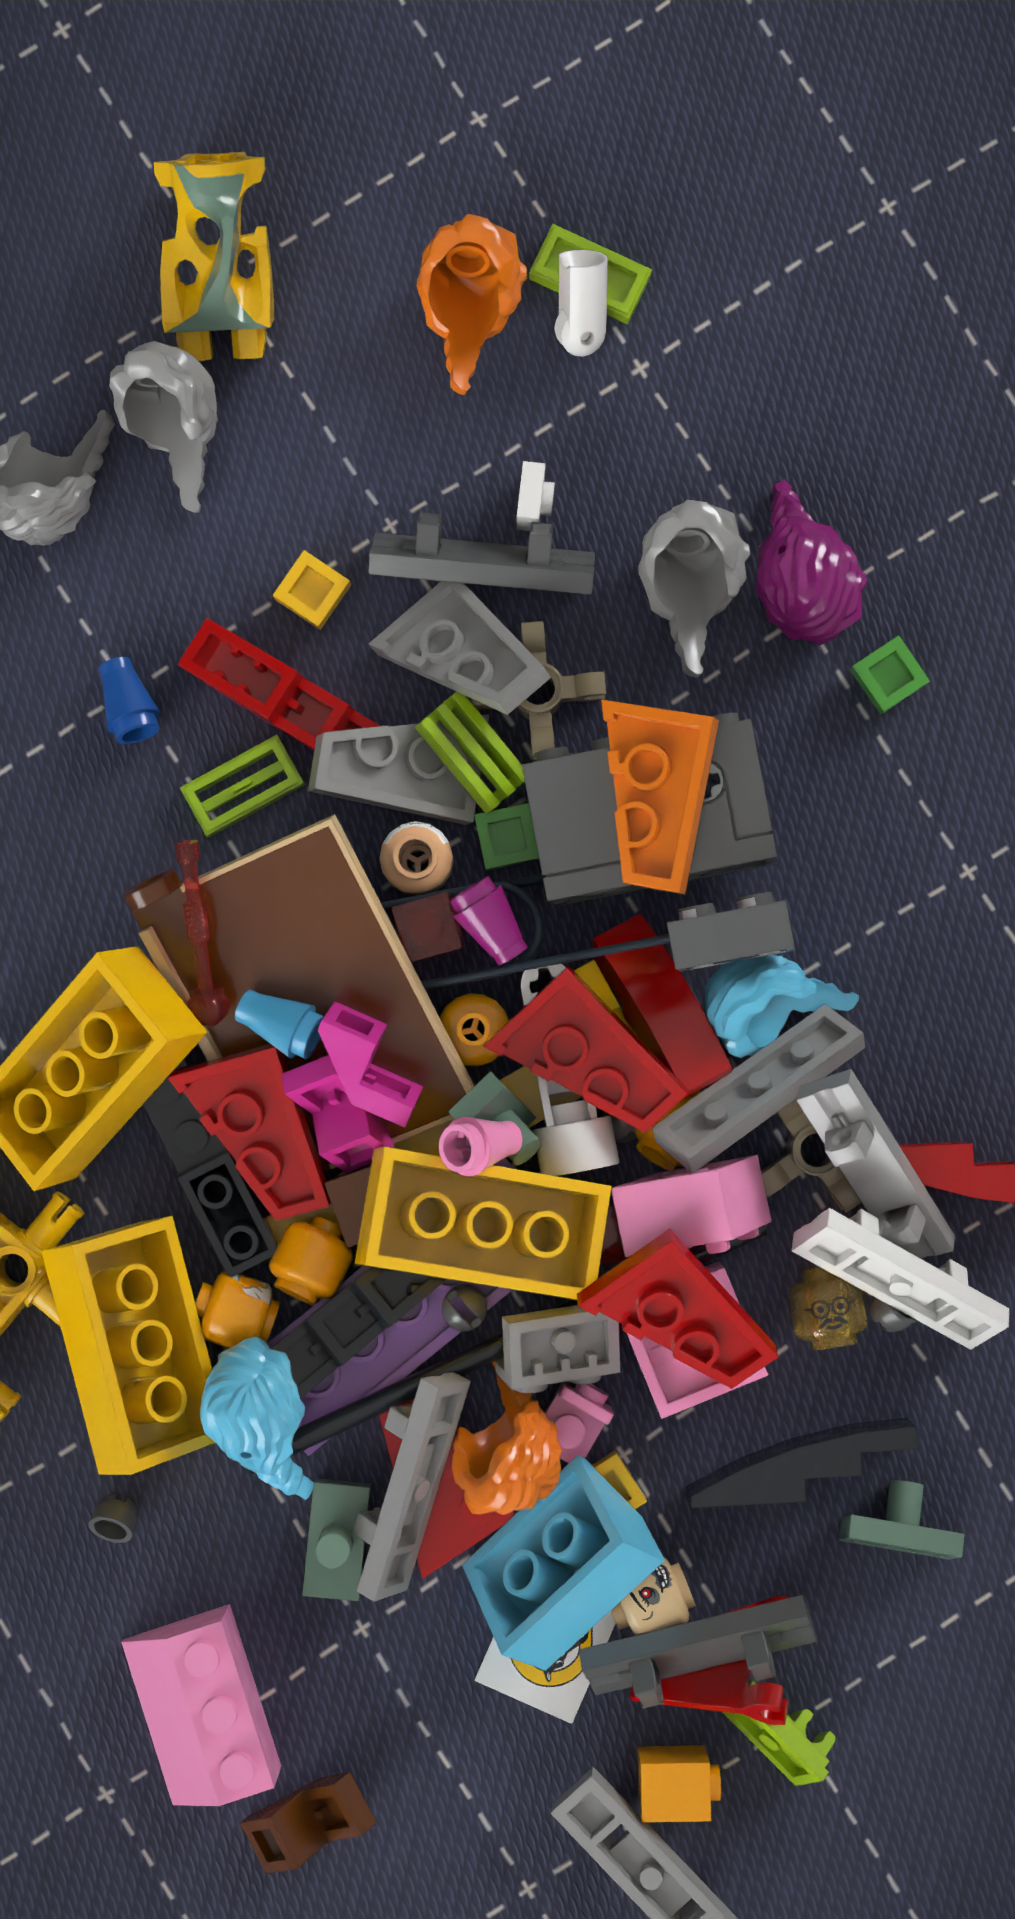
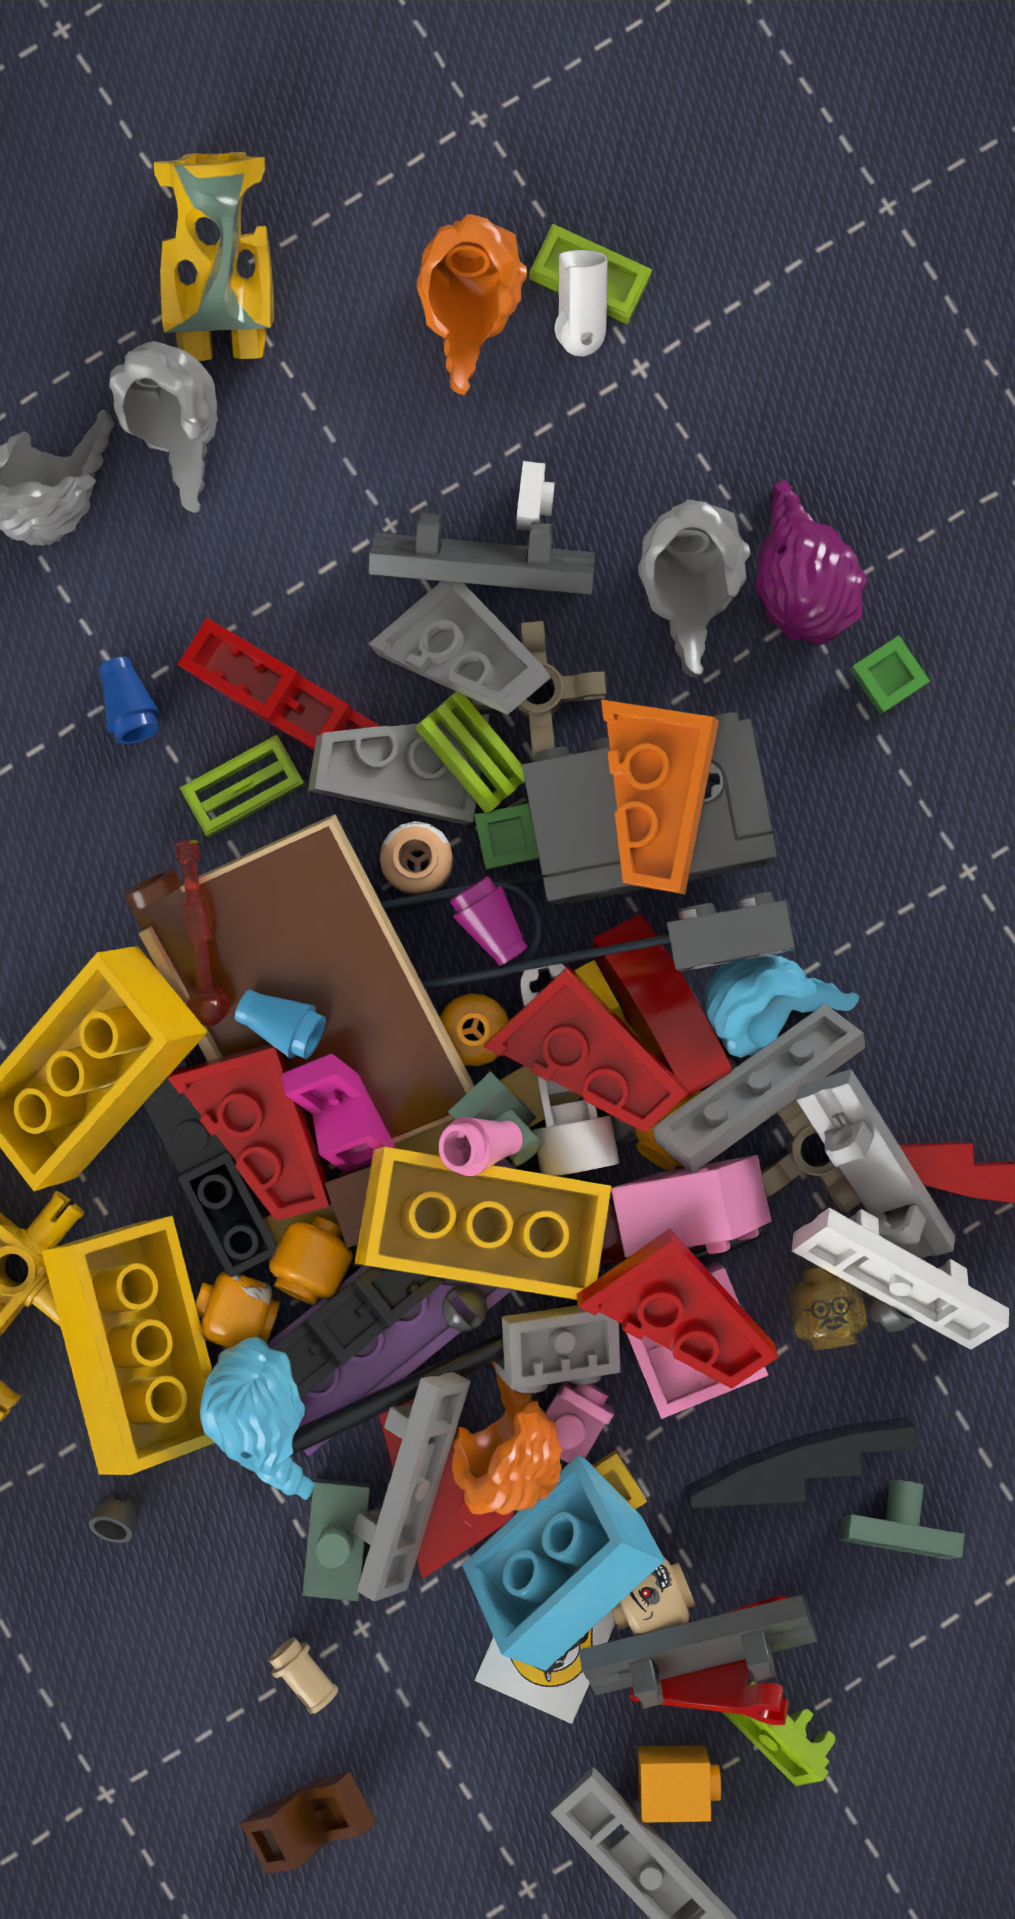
(203, 1710): bright pink slope -> none
(302, 1674): none -> tan pin
(312, 590): yellow plate -> none
(351, 1045): dark pink slope -> none
(428, 927): clear red plate -> none

